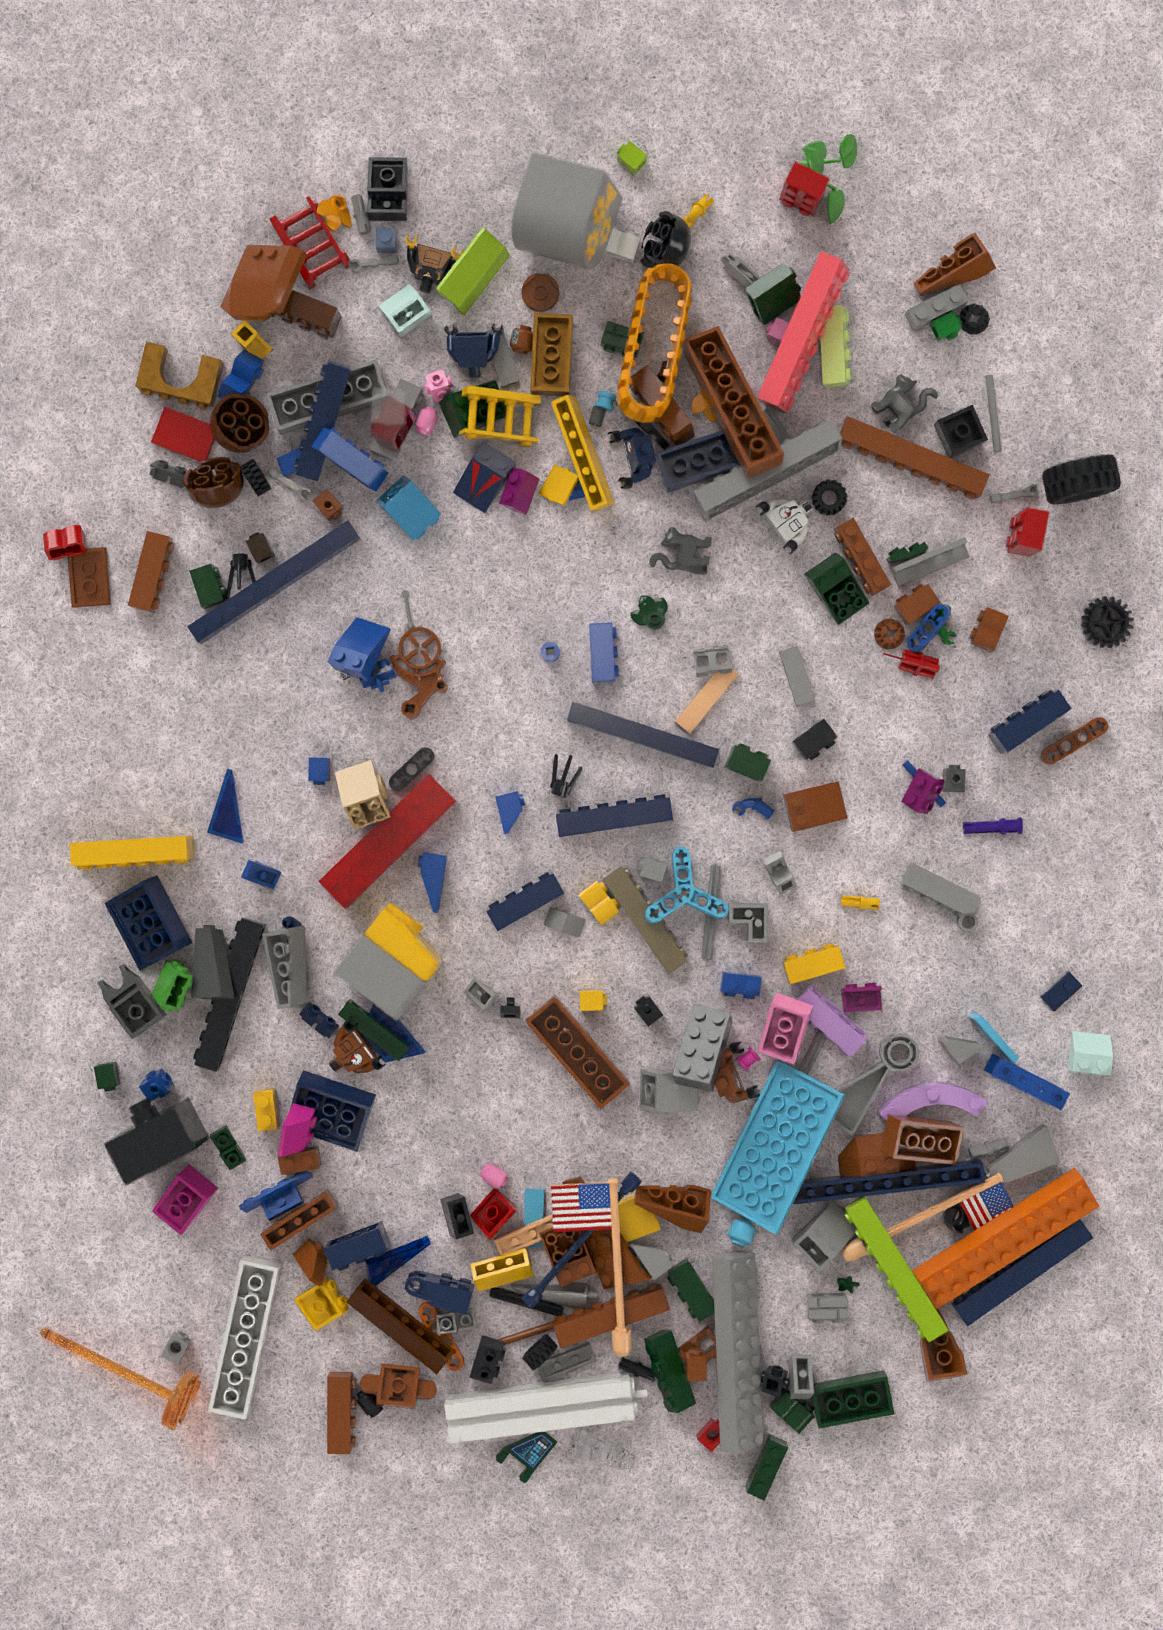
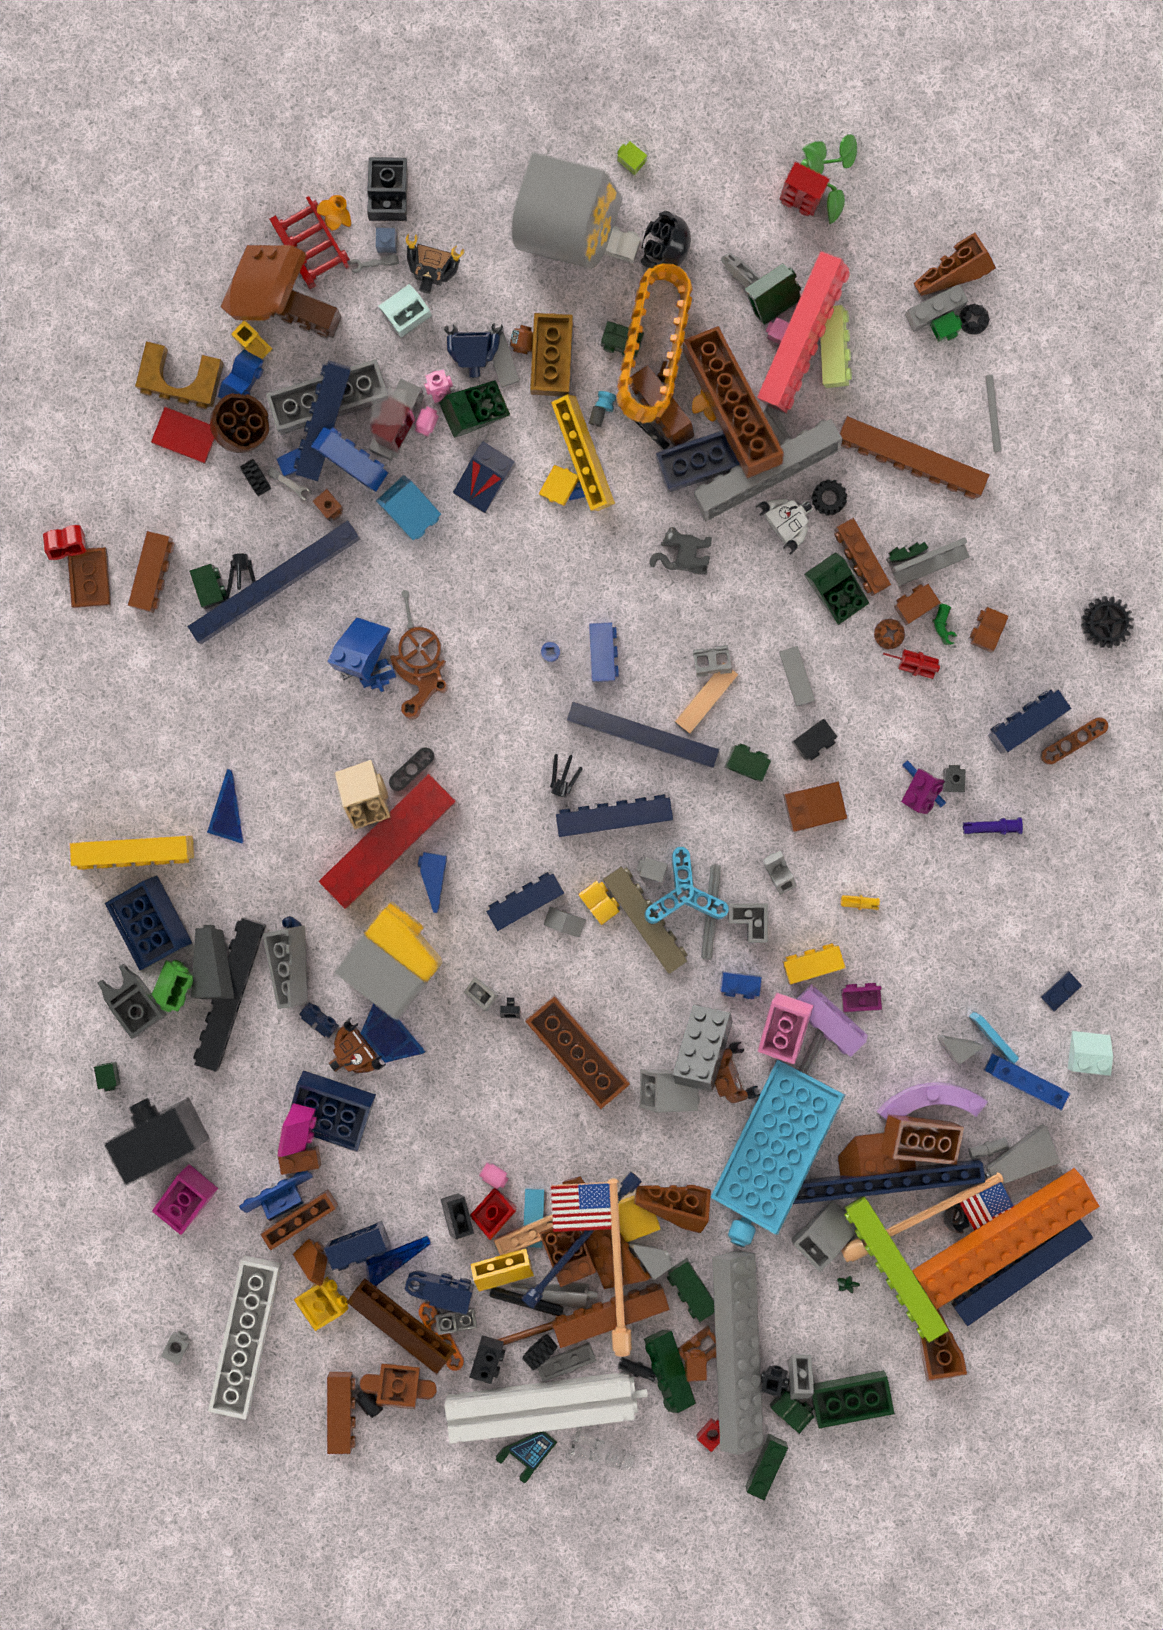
(156, 1084): blue brick -> none
(162, 470): dark grey hinge -> none
(178, 1399): clear orange piece -> none
(215, 490): reddish brown cylinder -> none
(228, 1147): dark green slope -> none
(260, 547): dark brown brick -> none
(261, 874): blue slope -> none
(266, 1109): yellow brick -> none
(319, 770): blue brick -> none
(360, 214): light grey axle -> none
(374, 1030): dark green fence -> none
(473, 271): lime slope -> none
(492, 397): yellow fence -> none
(509, 809): blue slope -> none
(519, 490): magenta brick -> none
(540, 292): dark orange tile -> none
(592, 1000): yellow brick -> none
(639, 454): dark blue torso -> none
(647, 610): dark green plate -> none
(648, 1010): black brick -> none
(698, 209): yellow piece -> none
(748, 1058): dark pink bush -> none
(754, 803): blue piece -> none
(827, 1307): light grey brick -> none
(863, 1088): light grey piece -> none
(900, 405): dark grey animal -> none
(924, 641): blue beam -> none
(943, 891): light grey hinge -> none
(960, 431): black brick -> none
(1014, 494): light grey piece -> none
(1027, 532): red brick -> none
(1081, 479): black tyre -> none

